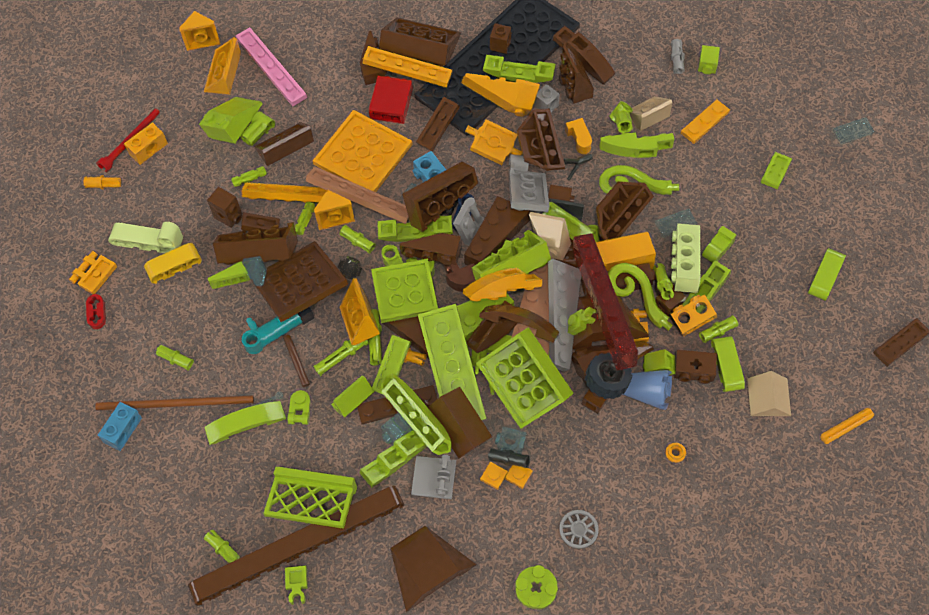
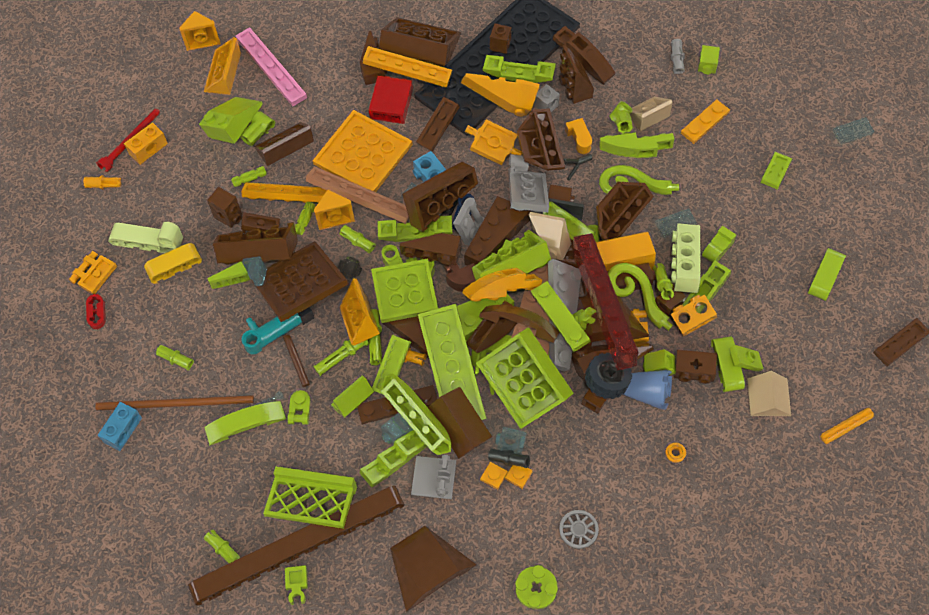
(560, 316): none -> lime plate
(718, 329): lime pin -> none
(746, 358): none -> lime plate

